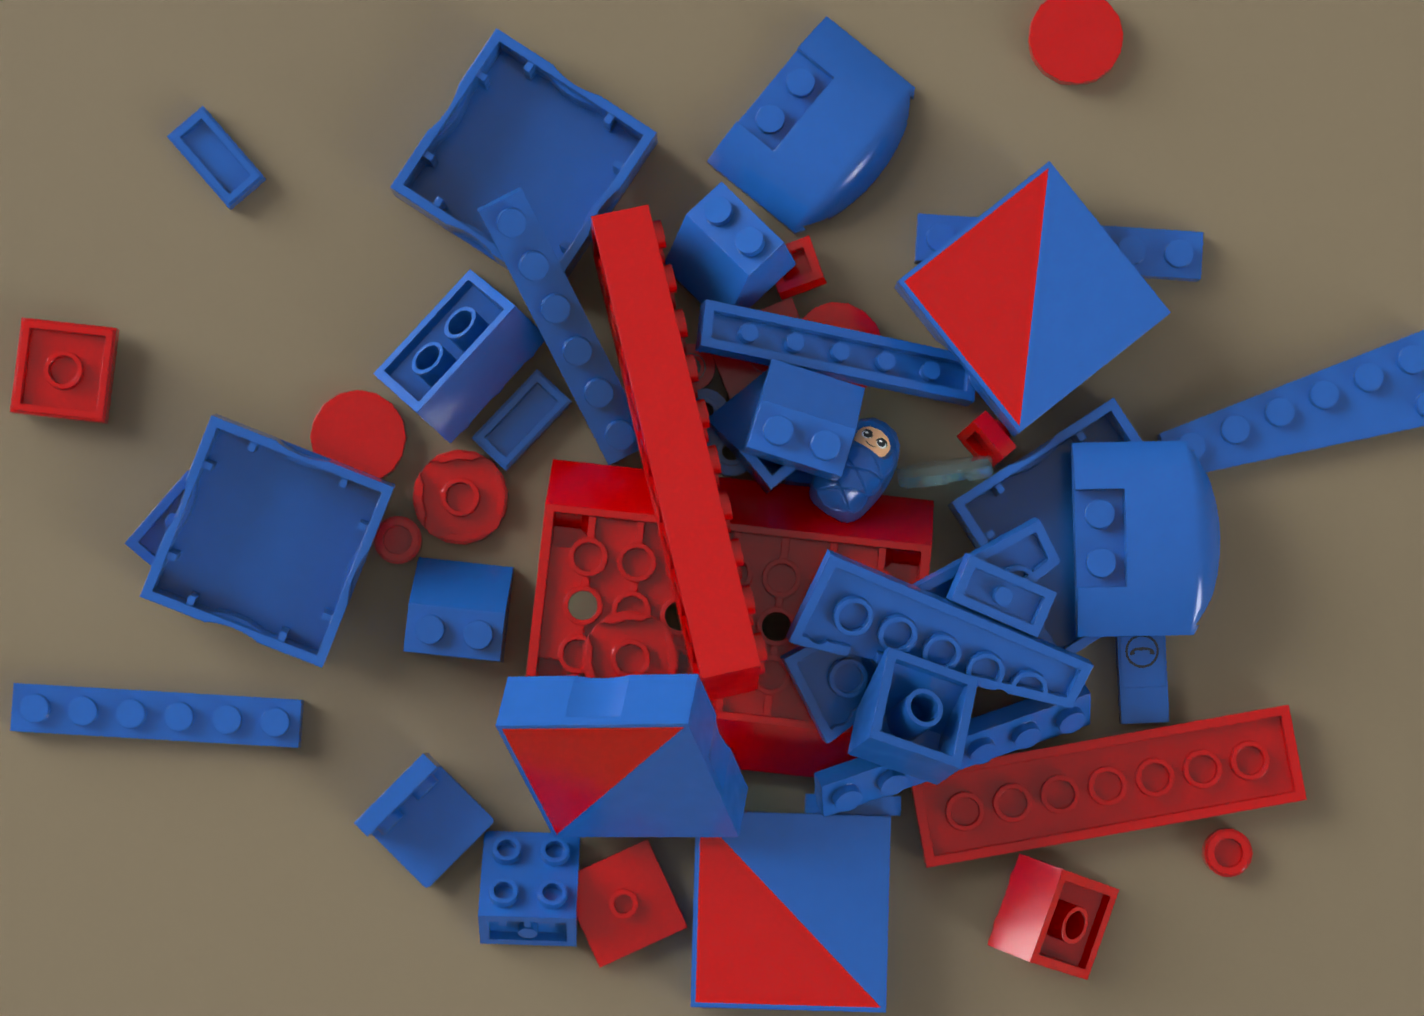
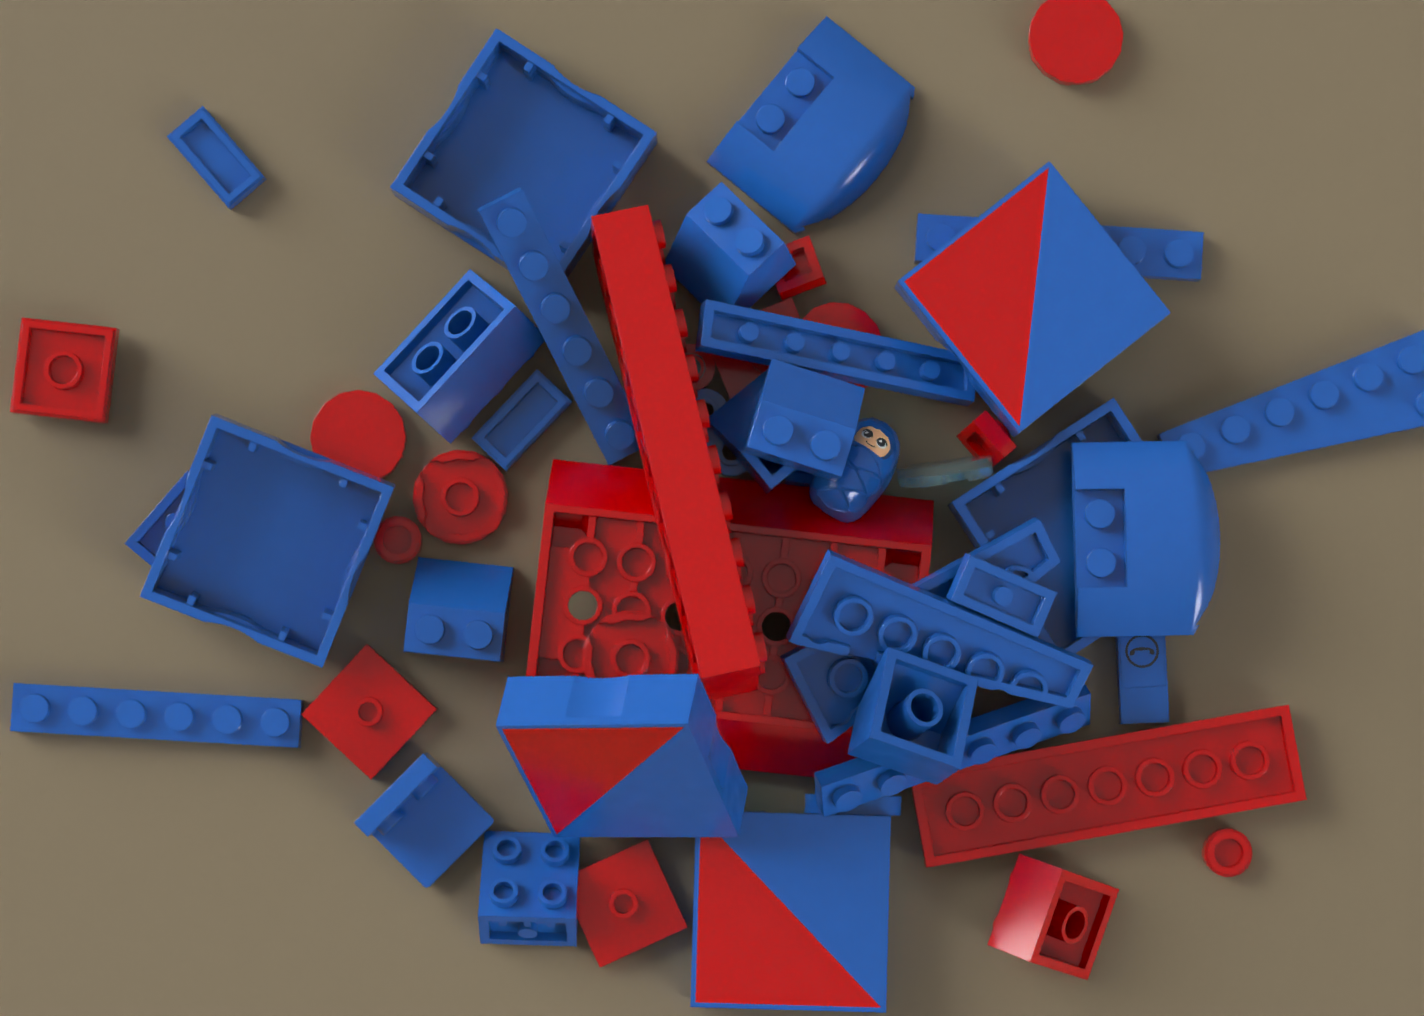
(369, 711): none -> red plate

